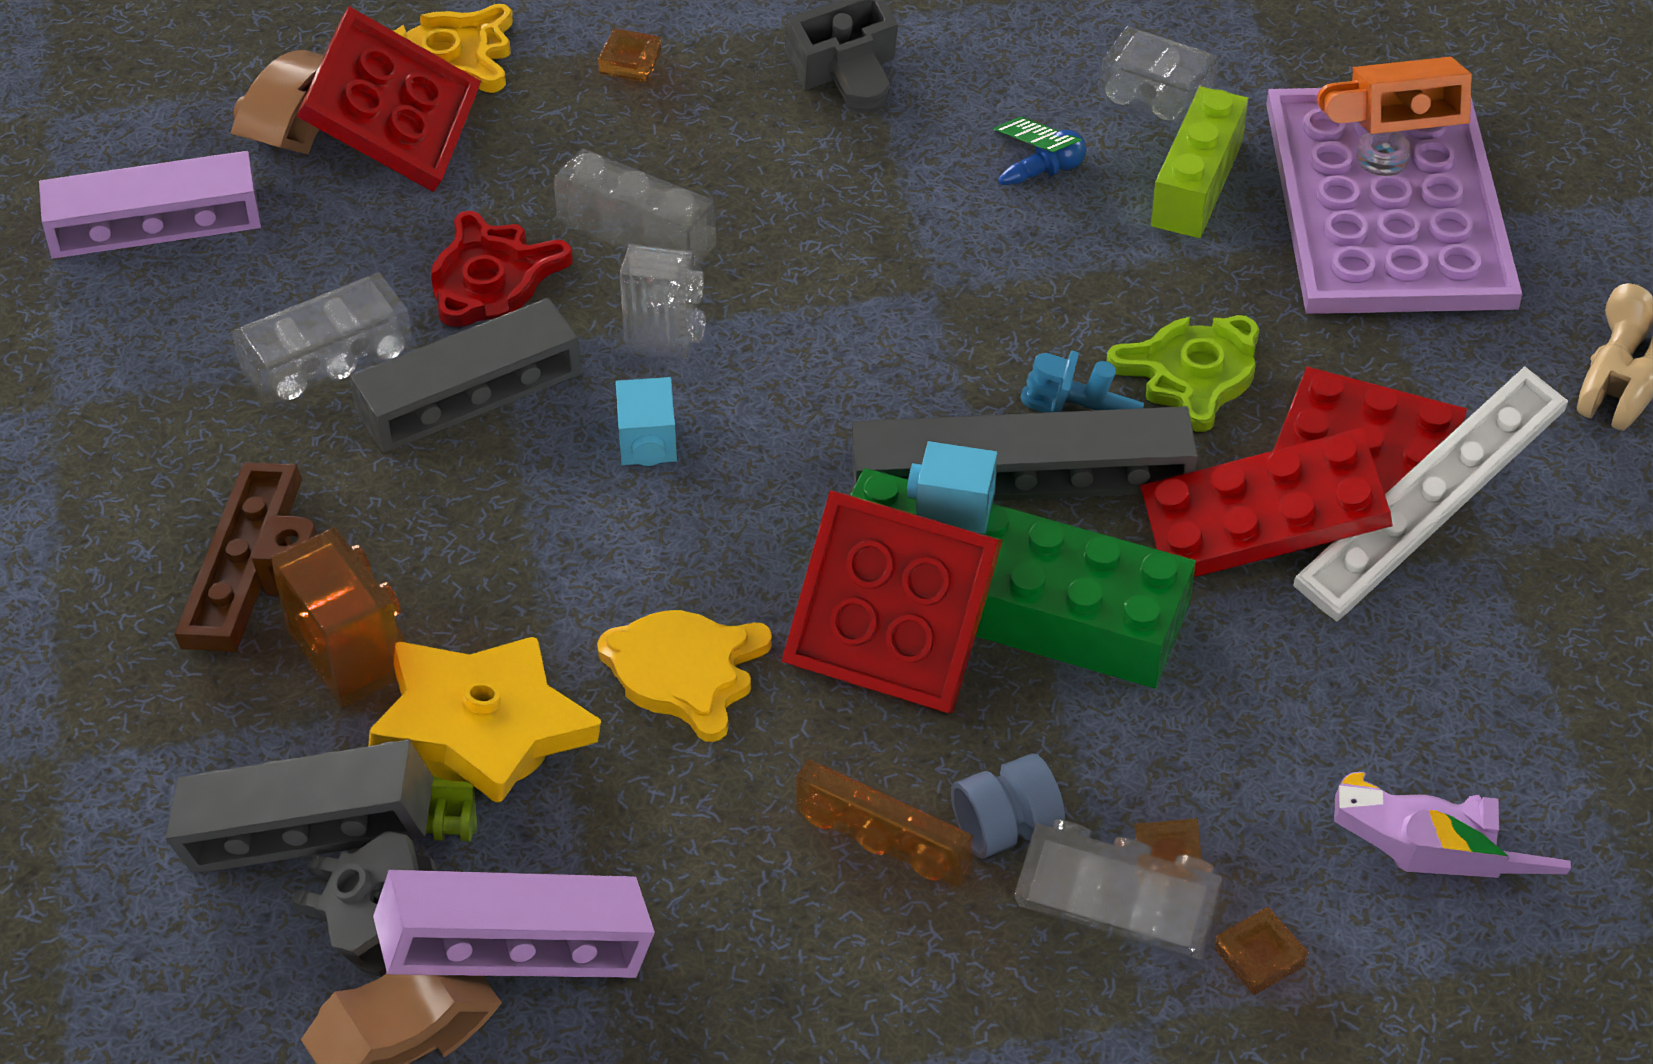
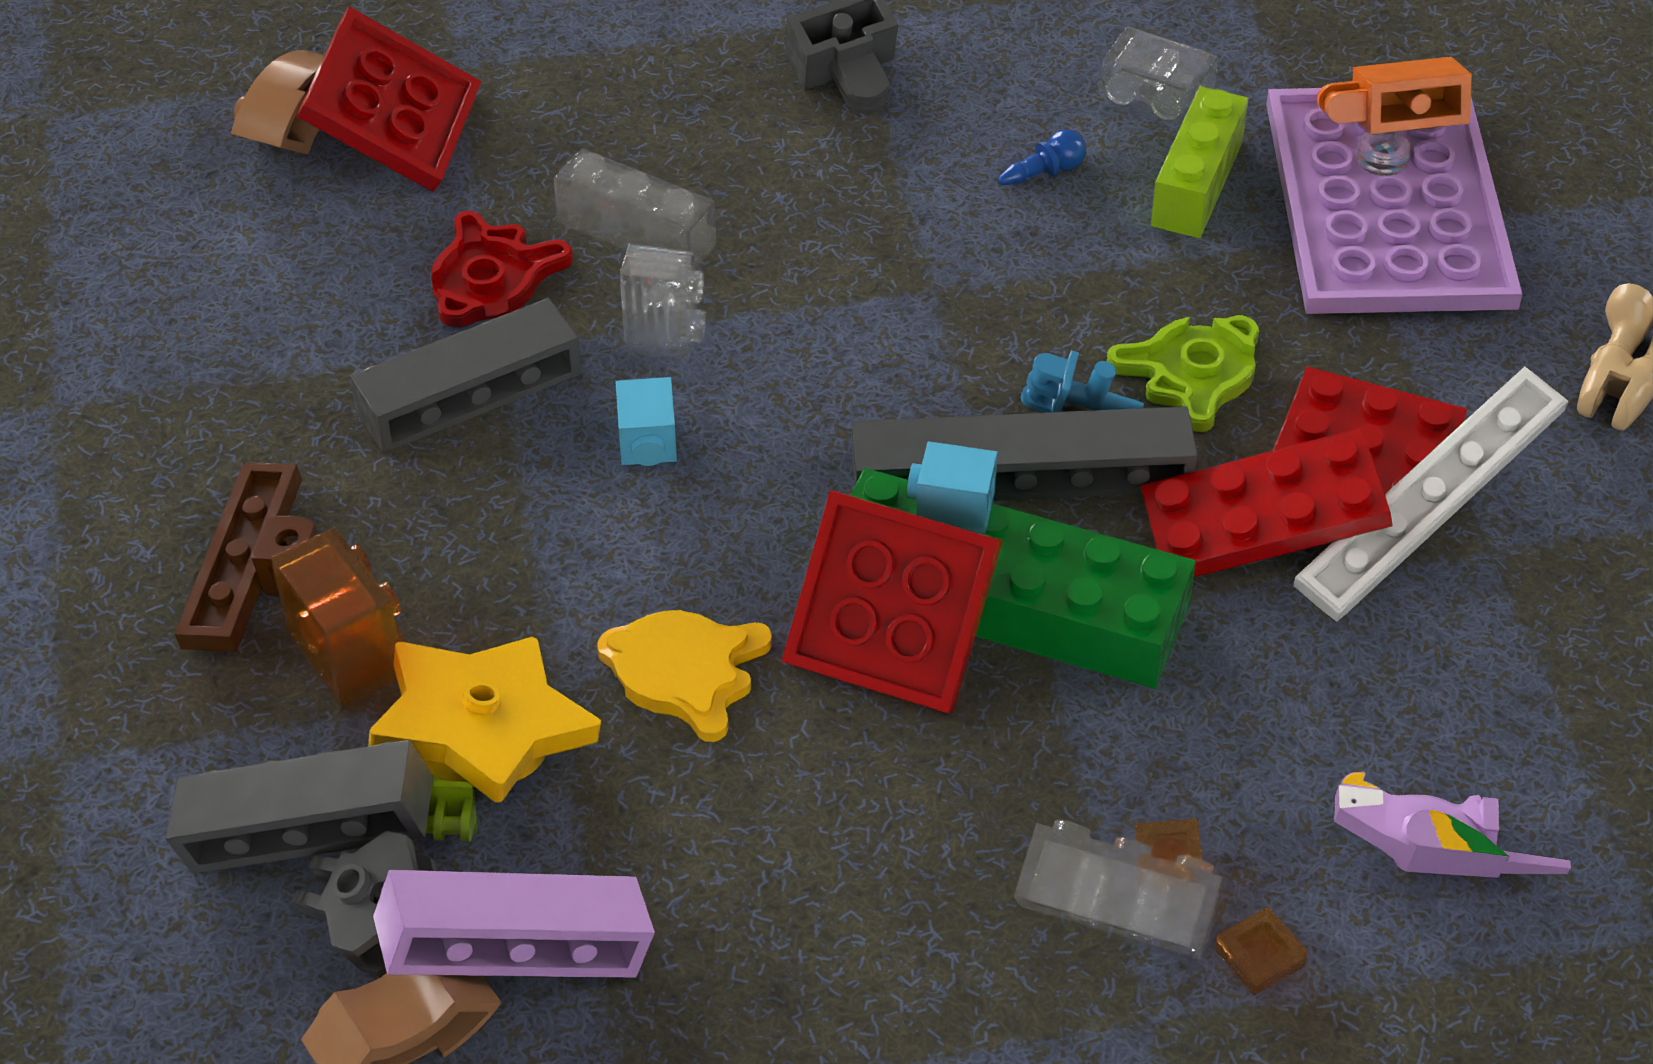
(149, 204): lavender brick -> none
(322, 339): clear brick -> none
(468, 41): yellow tile -> none
(629, 55): clear orange plate -> none
(883, 824): clear orange plate -> none
(1006, 805): sand blue wheel -> none
(1036, 134): green sticker -> none

